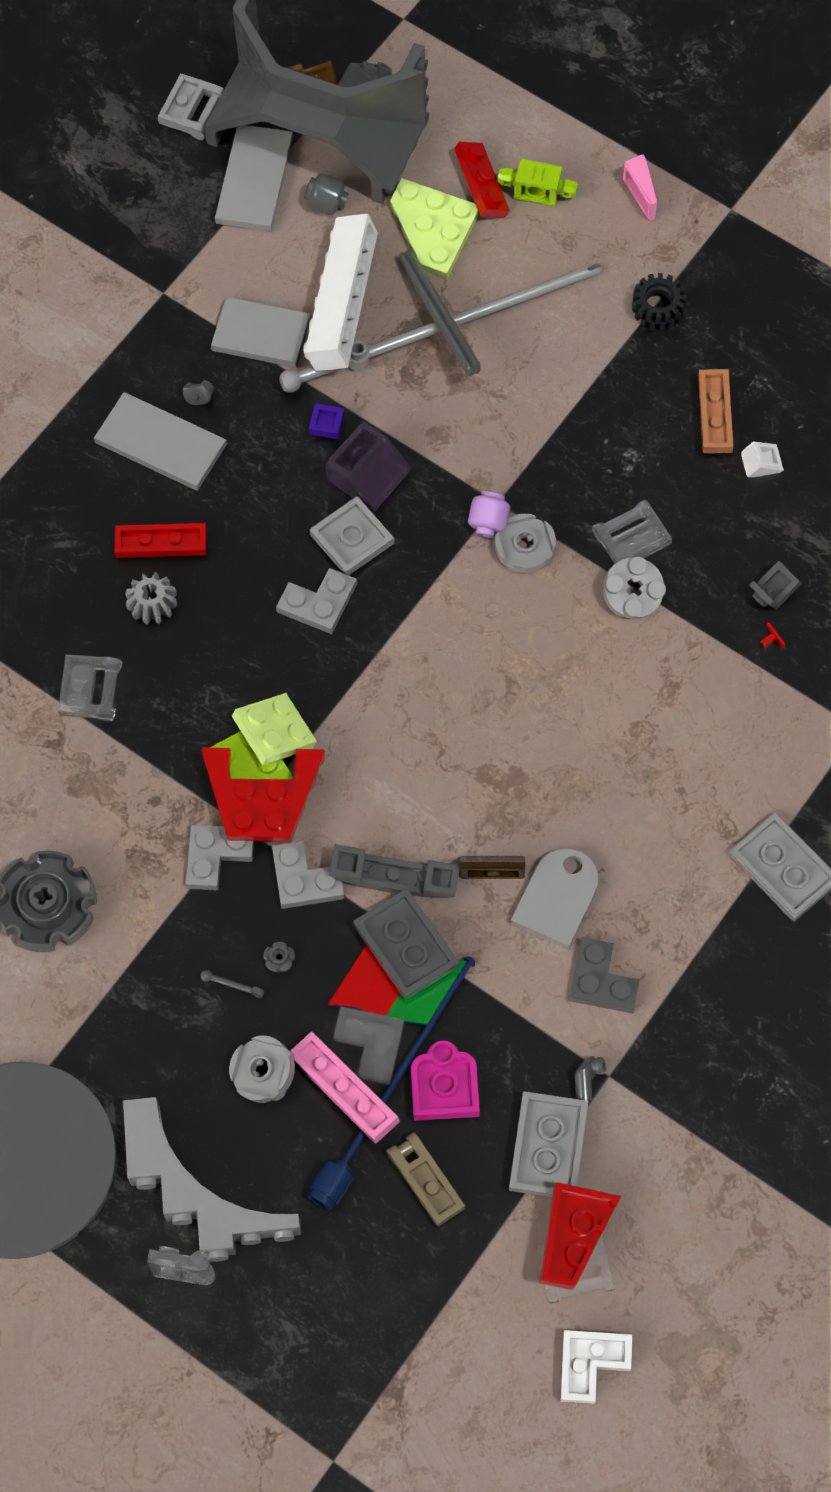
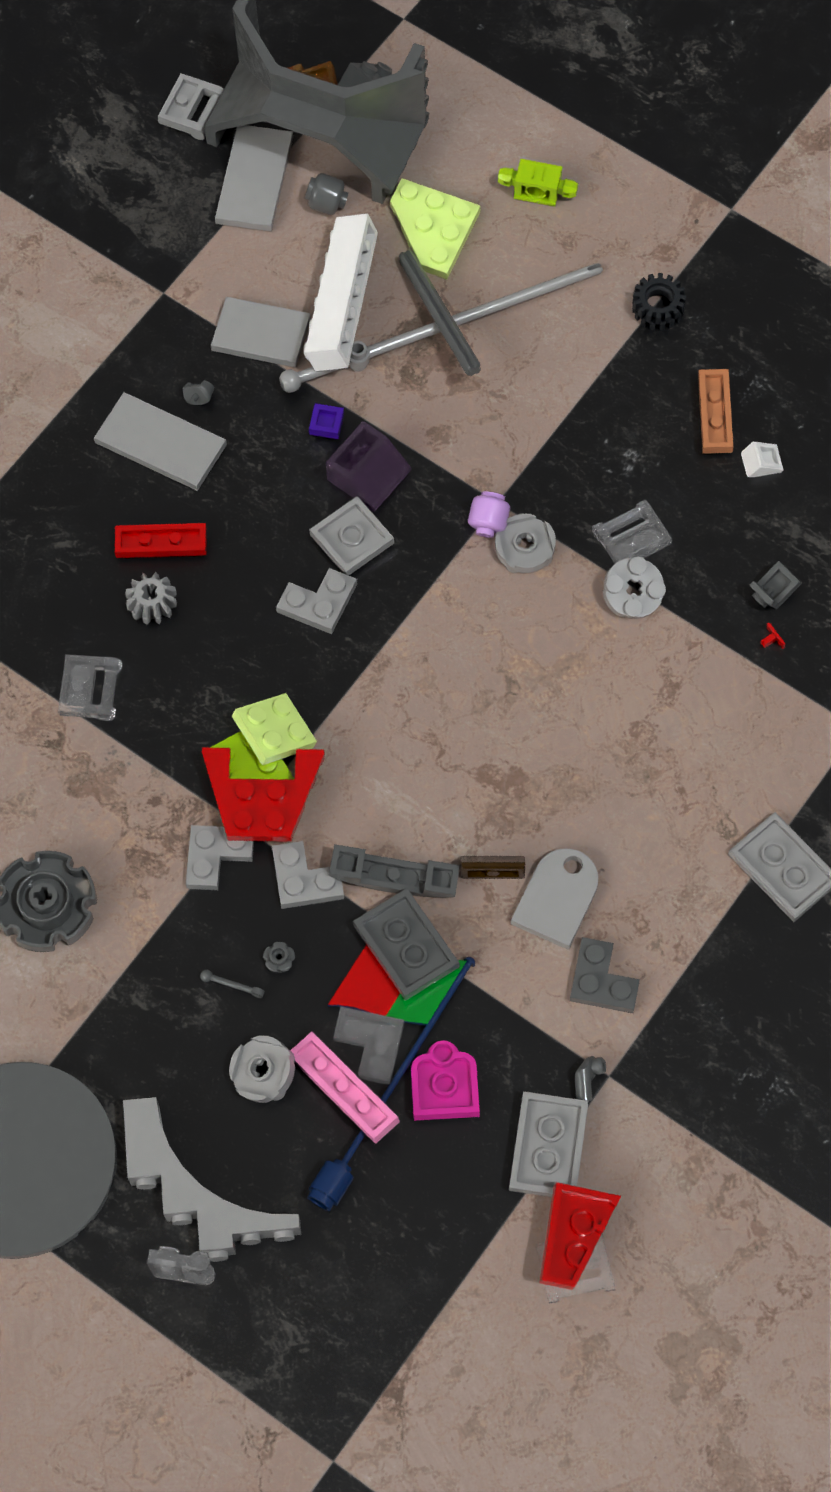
(426, 1180): dark tan plate -> none
(481, 179): red plate -> none
(585, 1354): white plate -> none
(639, 182): bright pink slope -> none

